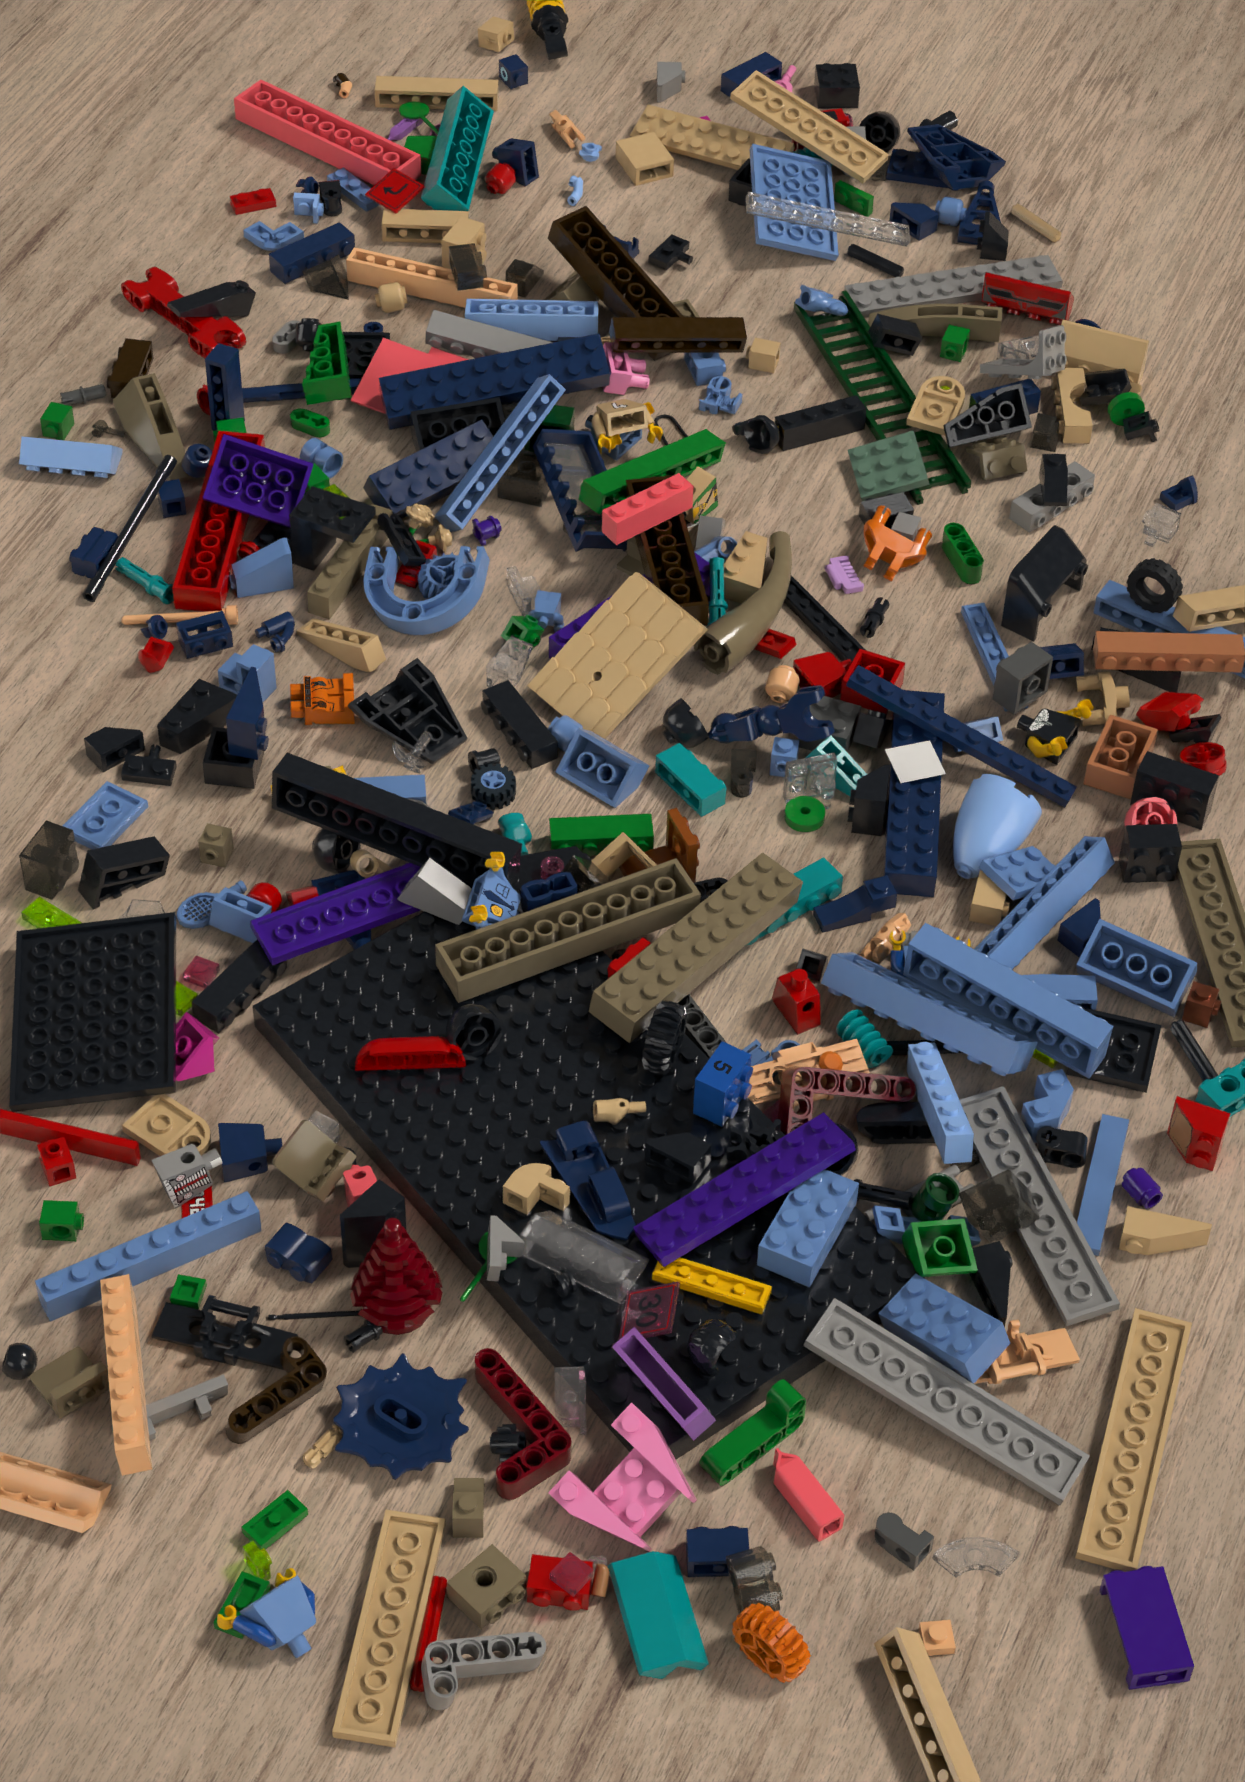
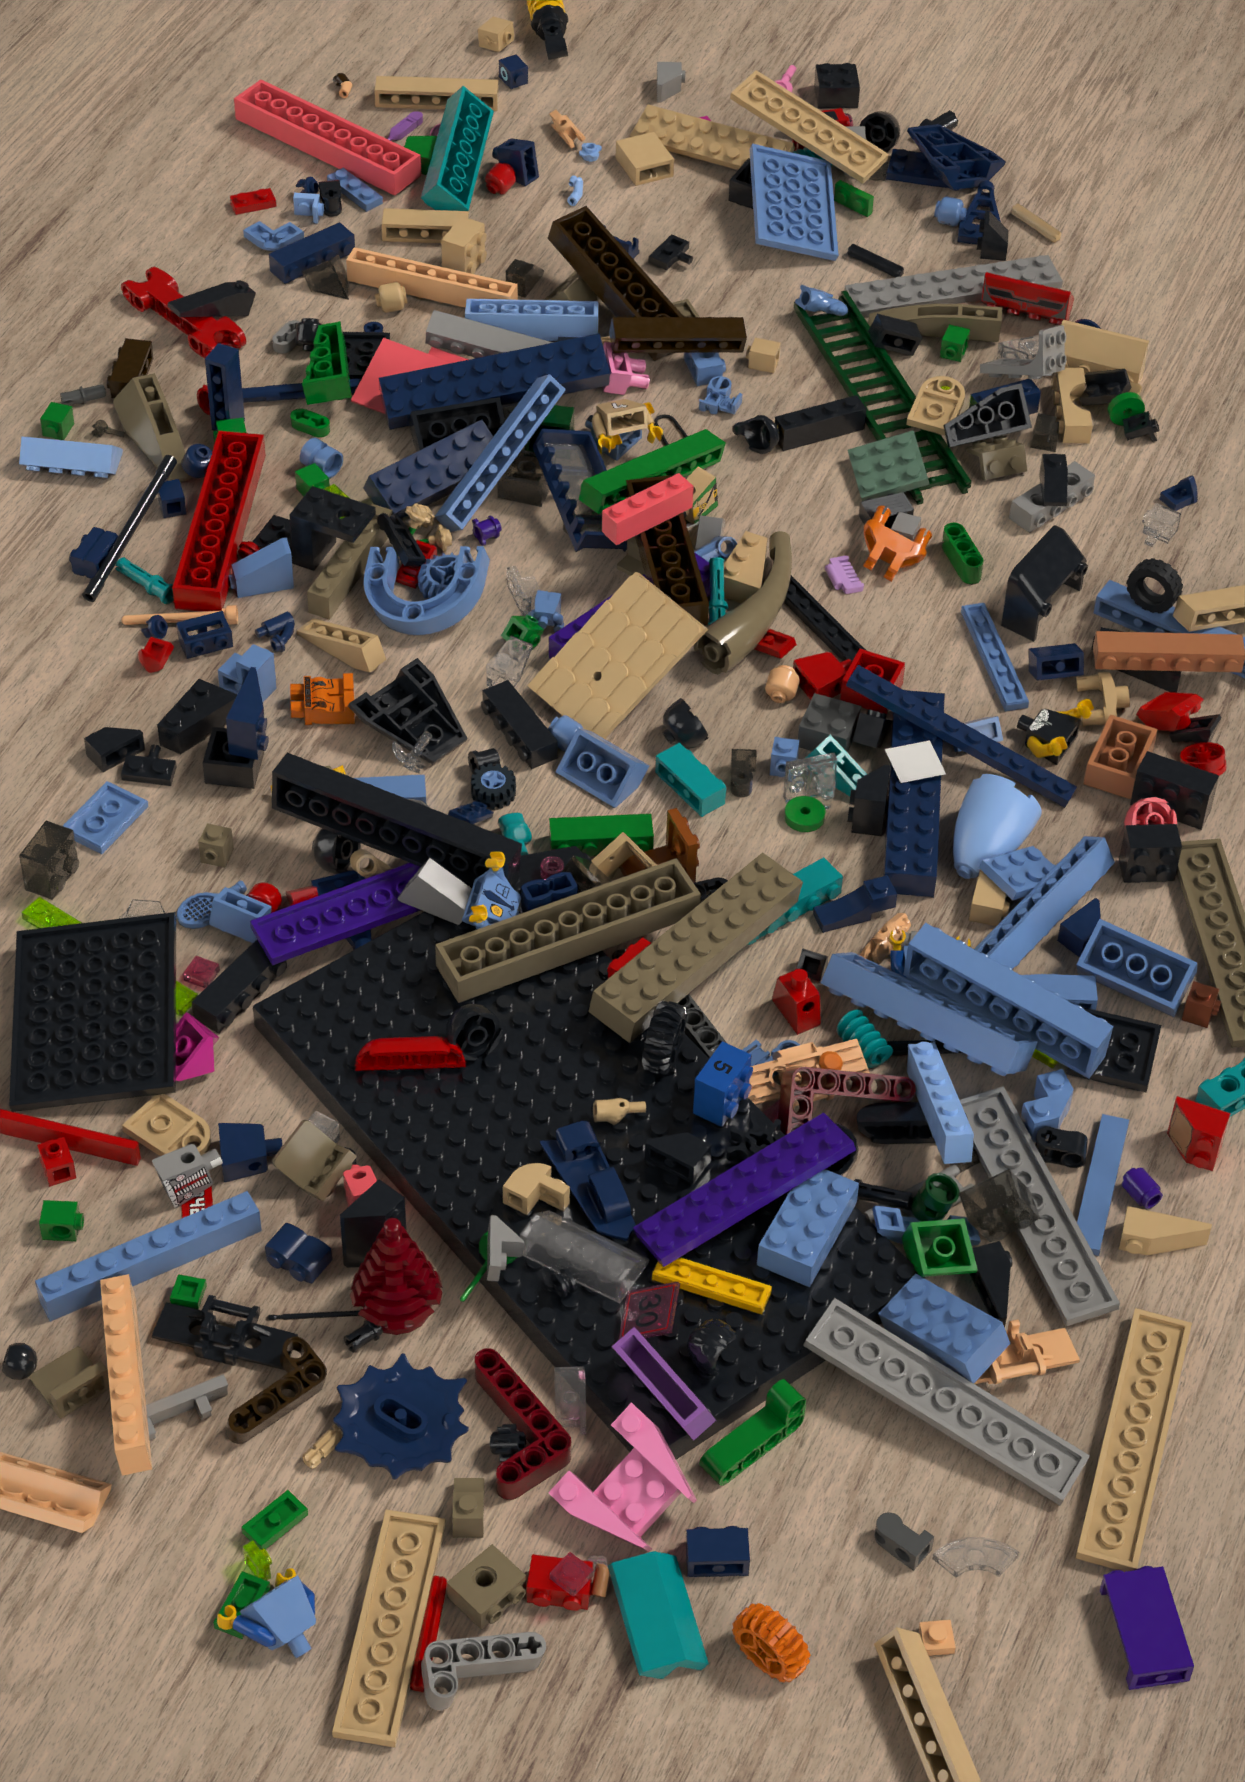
(121, 866): black wedge -> none
(257, 480): dark purple slope -> none
(394, 190): red piece -> none
(417, 110): green piece -> none
(467, 266): clear smoke brick -> none
(753, 1578): clear smoke brick -> none
(762, 63): dark blue brick -> none
(772, 720): dark blue piece -> none
(806, 1496): coral piece -> none
(827, 219): clear plate -> none
(874, 617): black pin -> none
(919, 217): dark blue slope -> none
(1022, 677): dark grey brick -> none
(1193, 1050): black axle -> none

